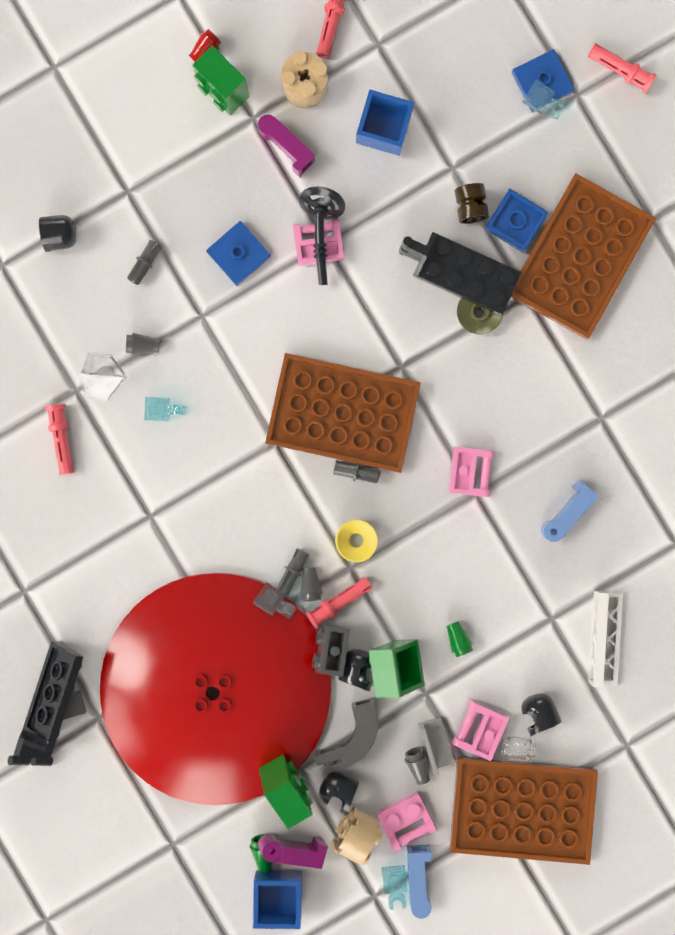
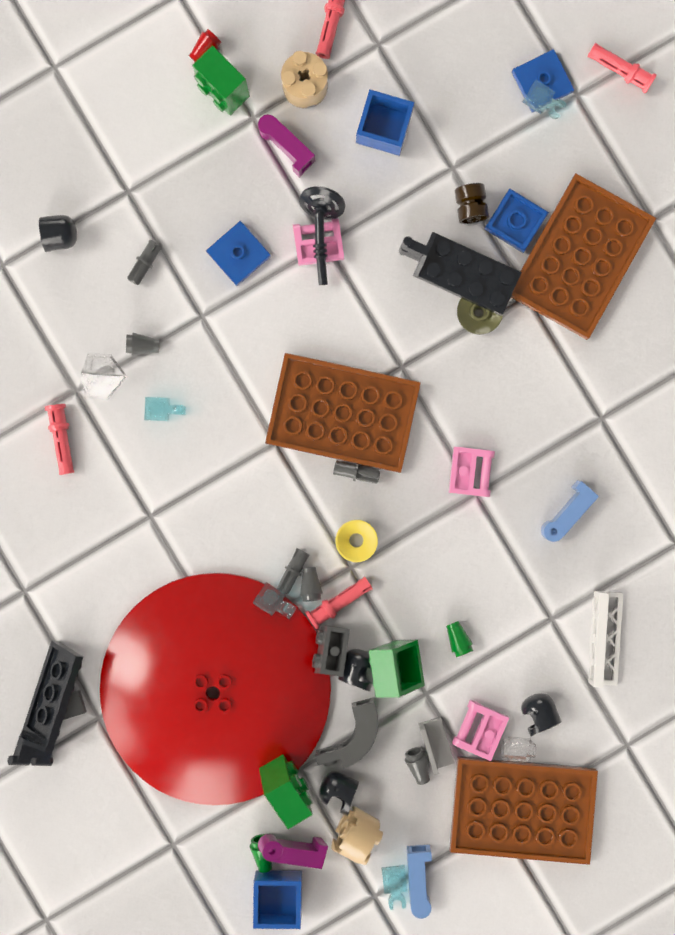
(403, 814): bright pink plate -> none

